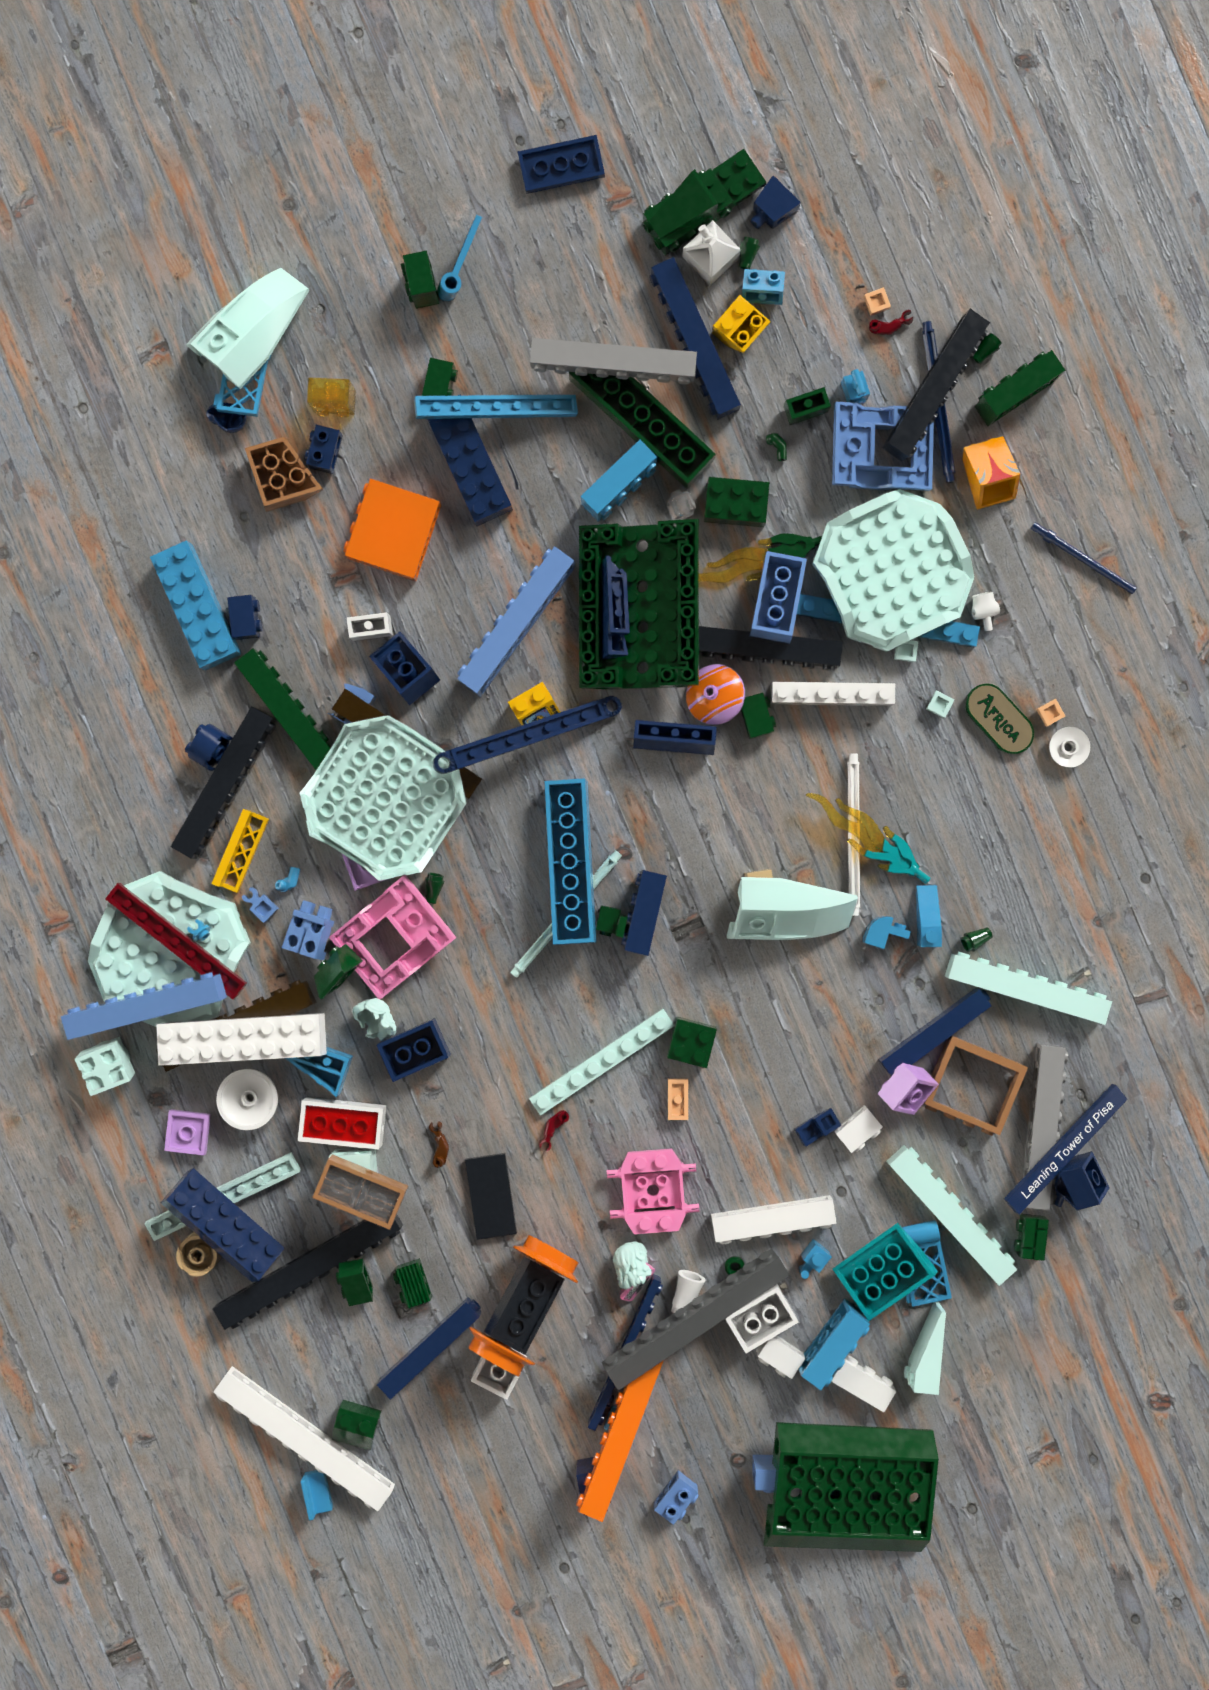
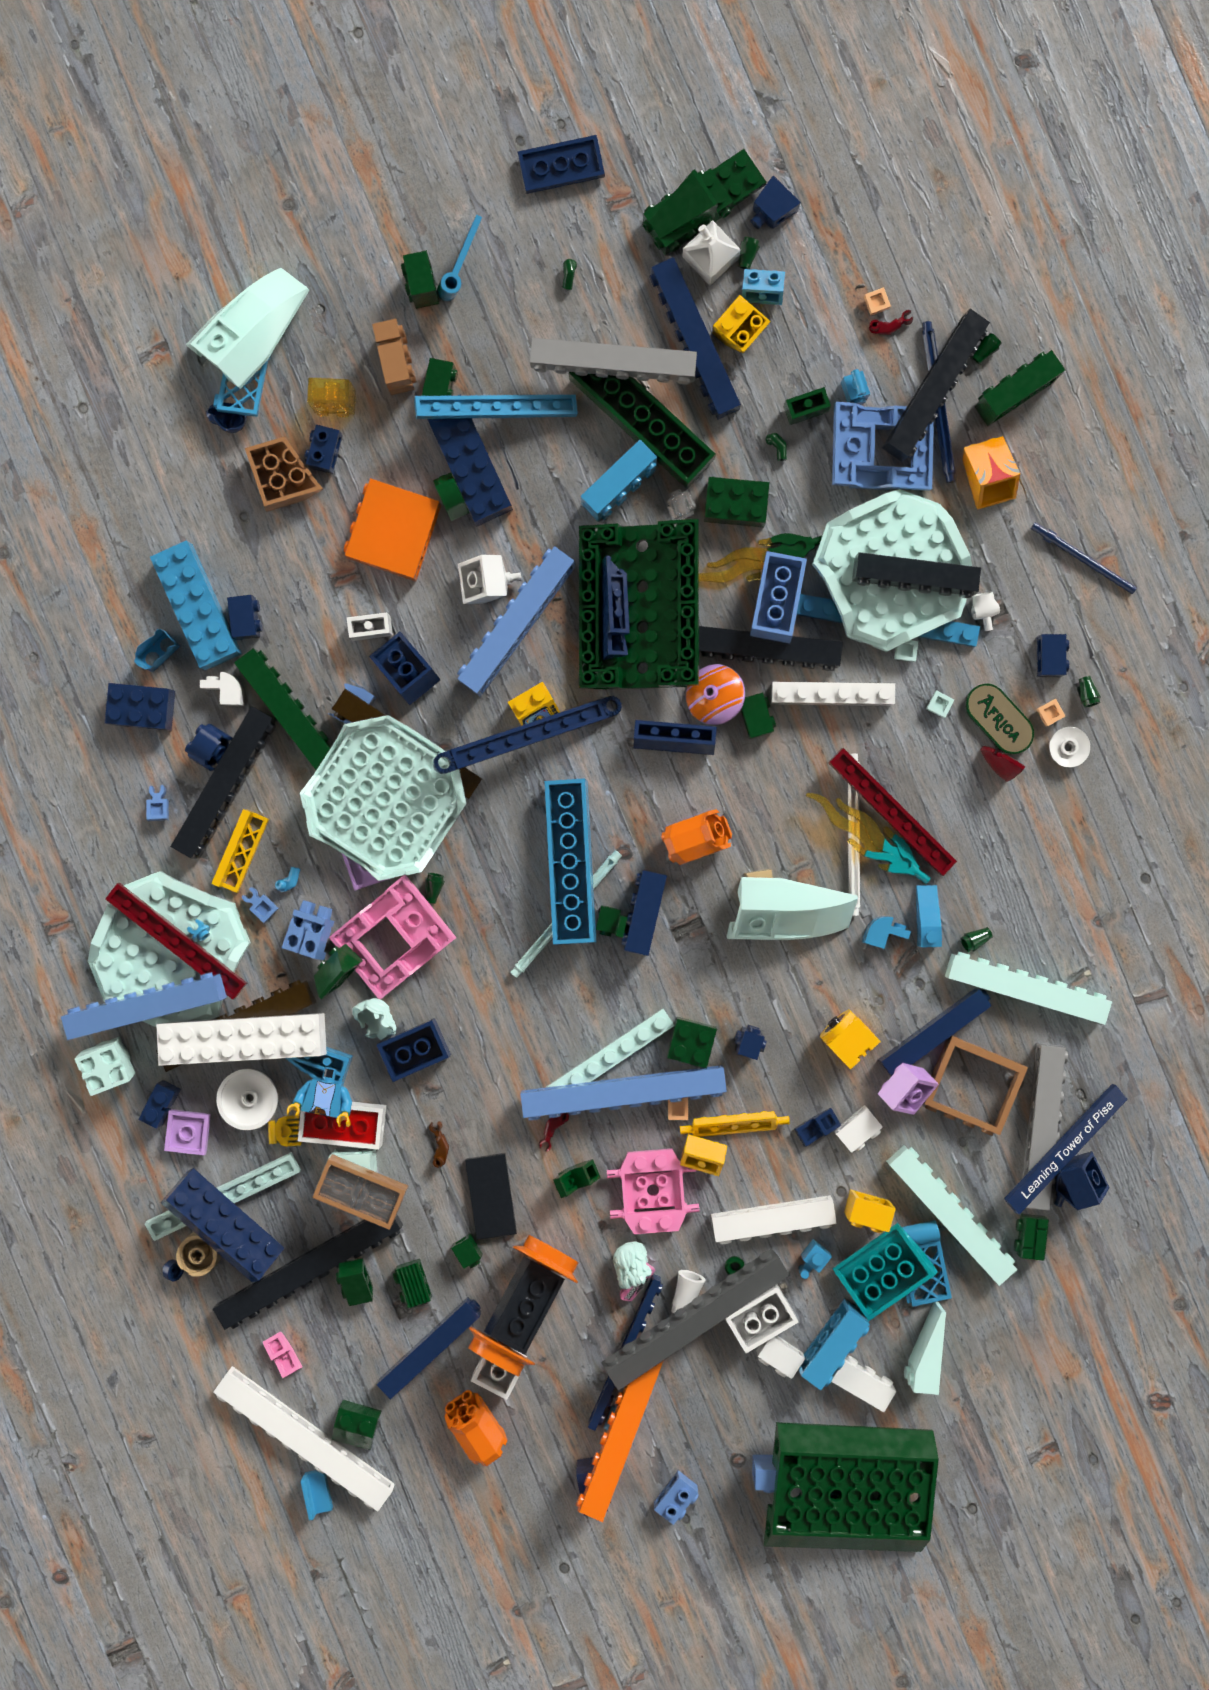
(140, 706): none -> dark blue brick
(147, 647): none -> dark azure piece
(157, 808): none -> medium blue plate
(162, 1096): none -> dark blue piece
(172, 1271): none -> dark blue tile
(230, 688): none -> white brick
(281, 1131): none -> yellow piece
(283, 1354): none -> bright pink slope
(324, 1097): none -> torso
(394, 356): none -> medium nougat piece
(451, 496): none -> dark green brick
(467, 1251): none -> dark green brick
(475, 1428): none -> orange brick
(484, 579): none -> white piece
(569, 268): none -> dark green arm
(576, 1177): none -> dark green brick
(623, 1091): none -> medium blue brick
(697, 837): none -> orange brick
(703, 1155): none -> yellow brick
(734, 1124): none -> yellow plate
(749, 1042): none -> dark blue brick
(849, 1038): none -> yellow piece
(869, 1211): none -> yellow brick
(892, 811): none -> dark red plate
(916, 574): none -> black brick
(1002, 764): none -> dark red brick
(1052, 655): none -> dark blue brick
(1088, 692): none -> dark green cone

